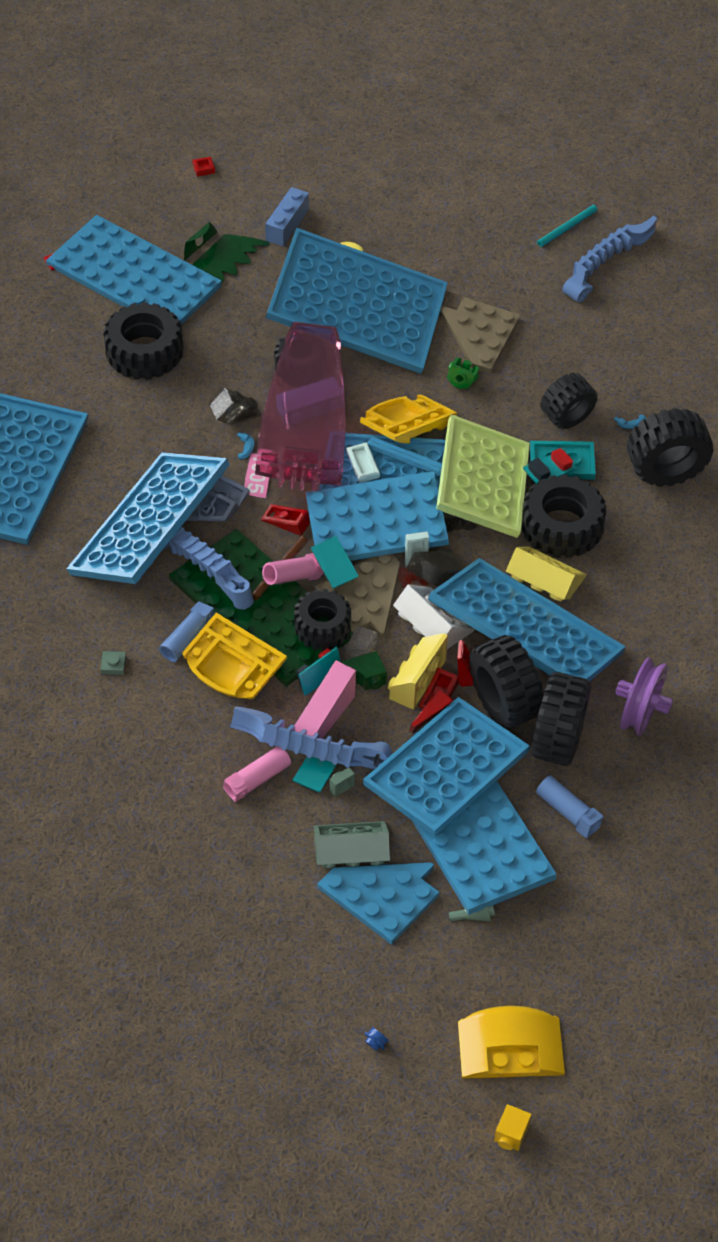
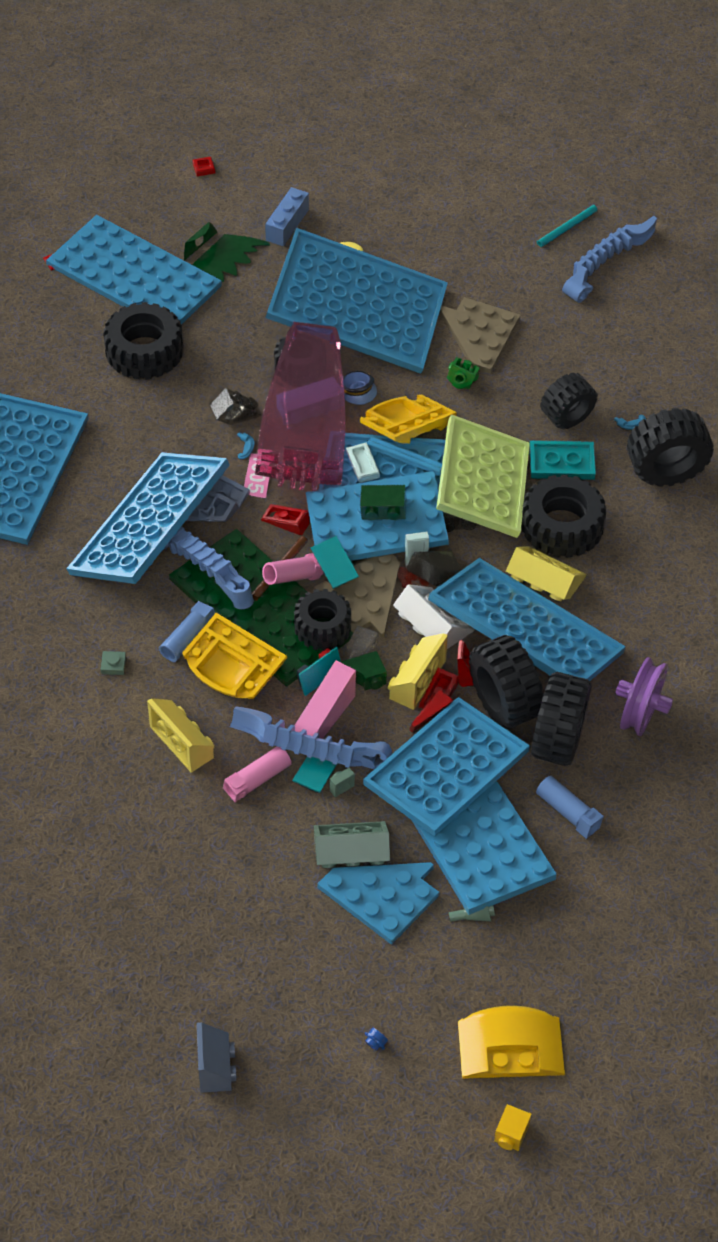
(180, 733): none -> light yellow slope
(214, 1059): none -> sand blue slope
(359, 387): none -> medium blue piece
(383, 502): none -> dark green brick
(556, 464): piece -> none

